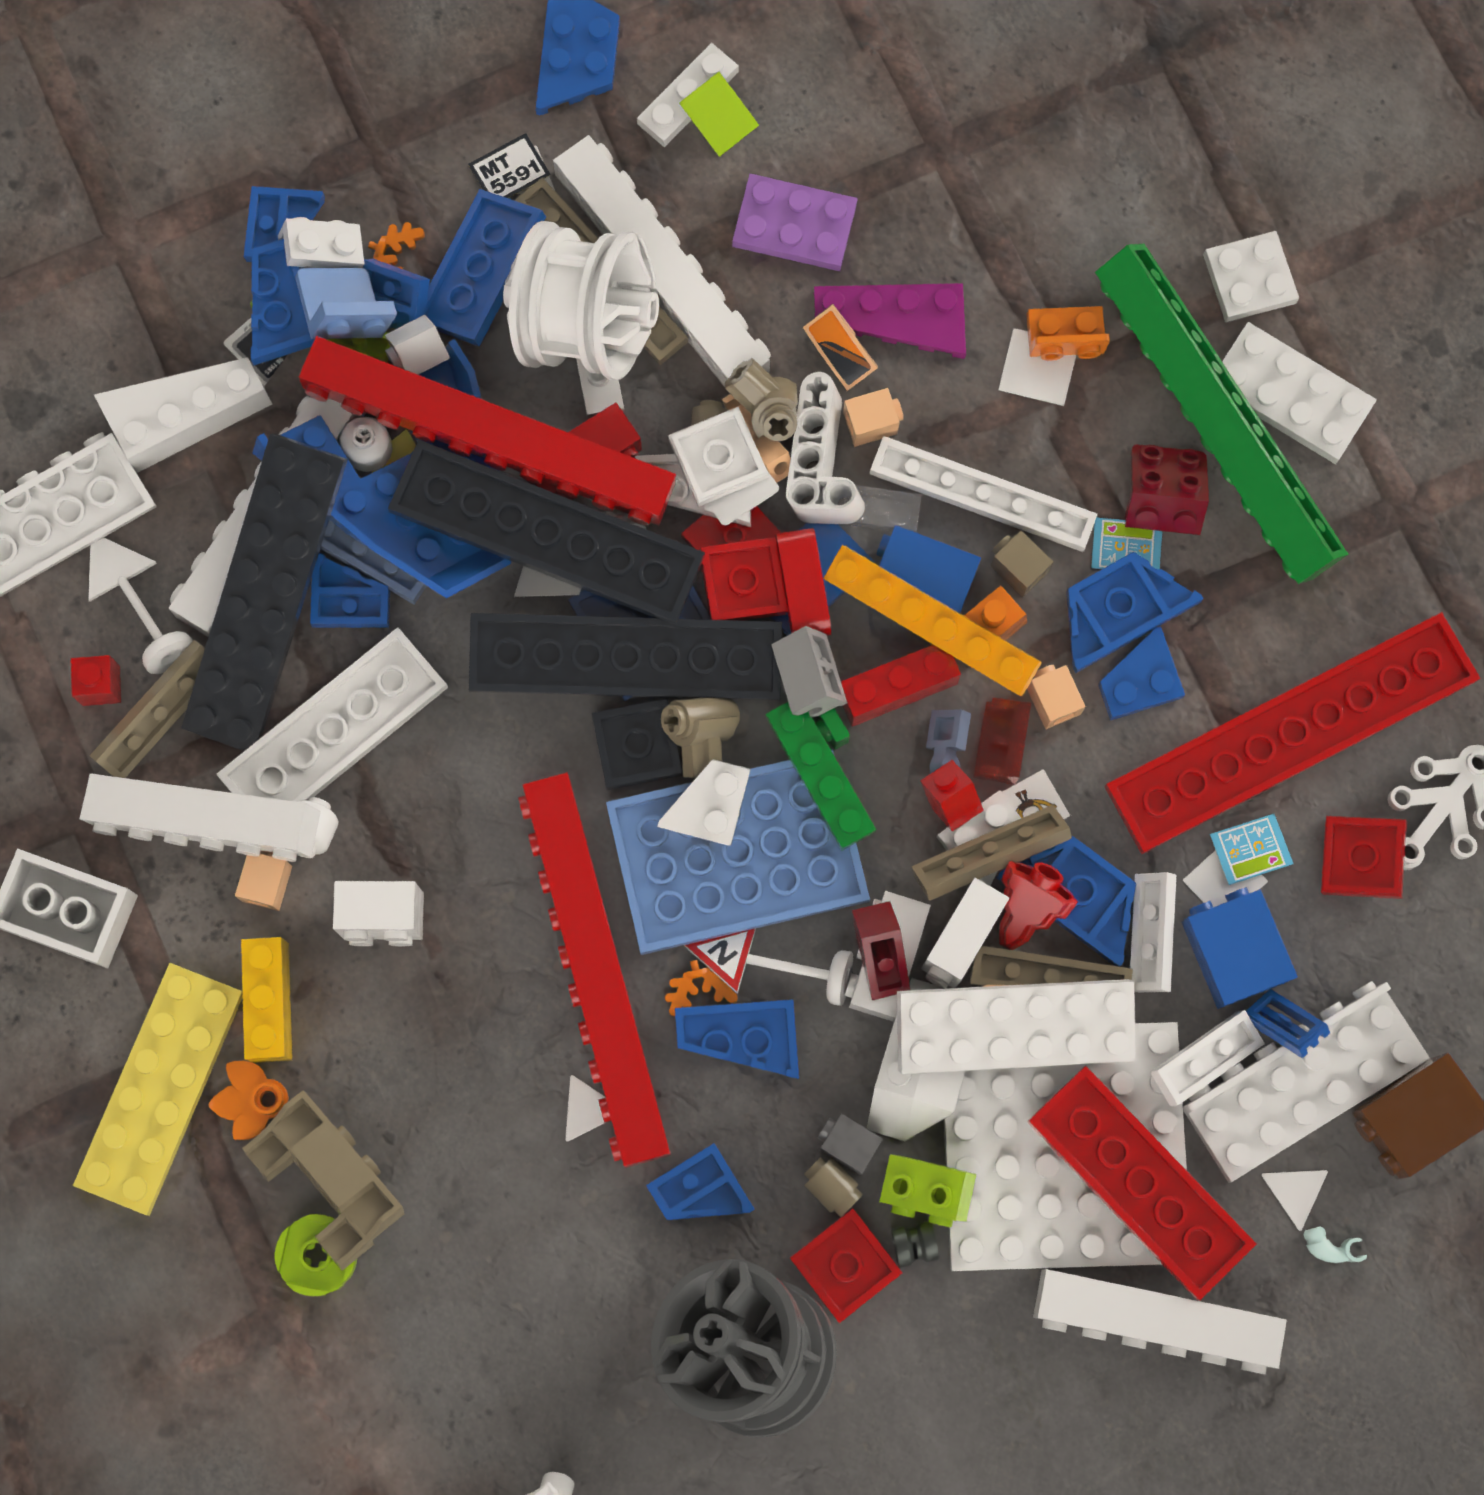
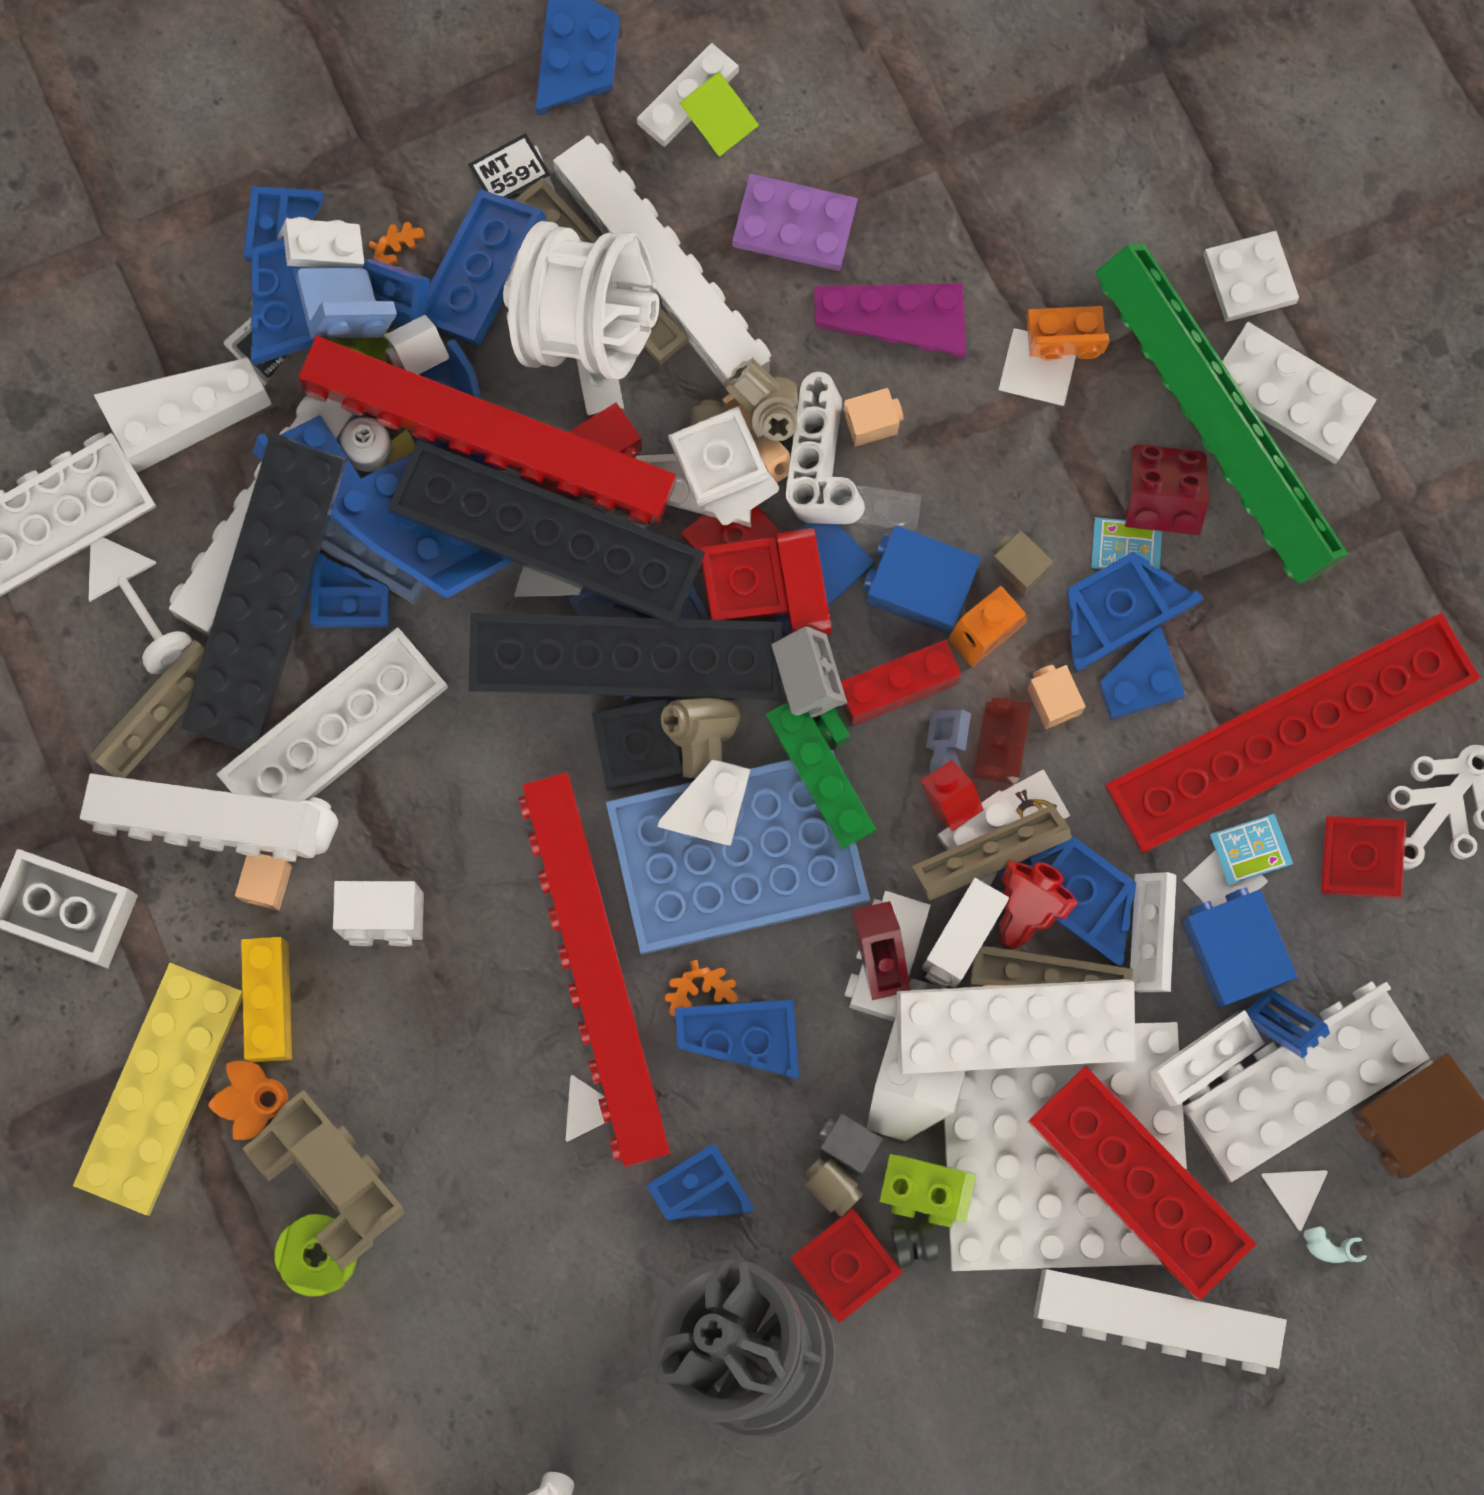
(95, 680): red brick -> none
(730, 954): white piece -> none
(840, 347): slope -> none
(932, 620): light orange plate -> none
(983, 494): white plate -> none

